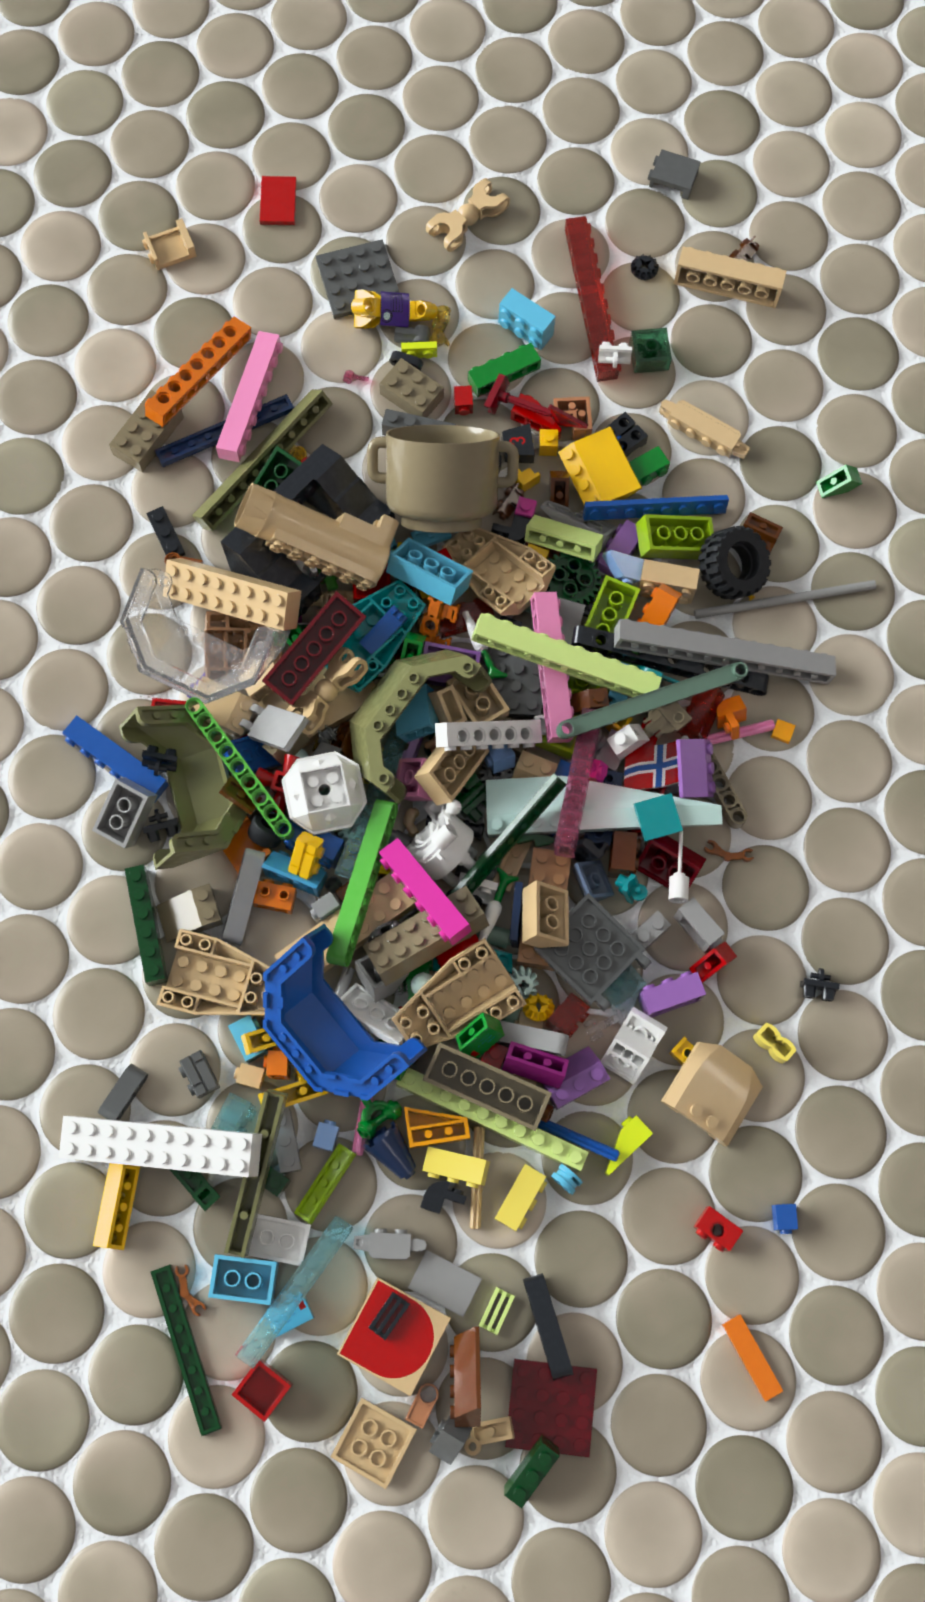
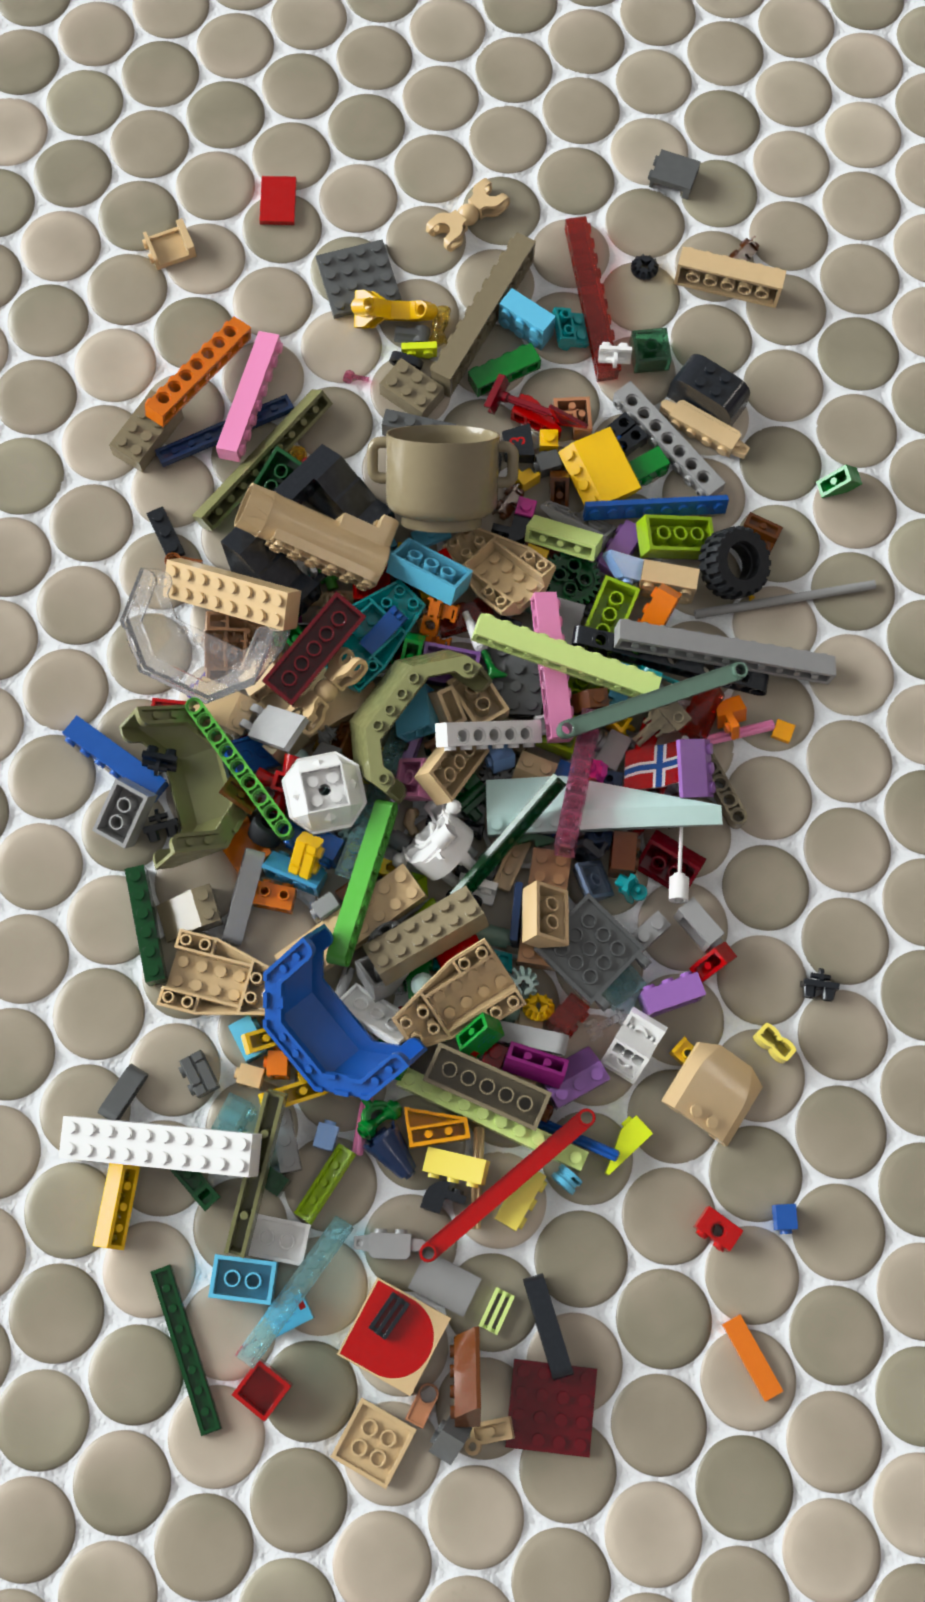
(185, 1293): dark orange piece -> none
(333, 884): dark grey hinge -> none
(395, 309): dark purple sticker -> none
(425, 892): dark pink brick -> none
(463, 400): red brick -> none
(483, 313): none -> dark tan brick
(494, 907): piece -> none
(507, 1185): none -> red piece
(531, 1471): dark green brick -> none
(547, 461): none -> dark grey brick
(570, 329): none -> teal brick
(627, 741): white torso -> none
(658, 817): teal tile -> none
(666, 432): none -> light grey brick
(710, 389): none -> black brick
(727, 856): dark orange piece -> none

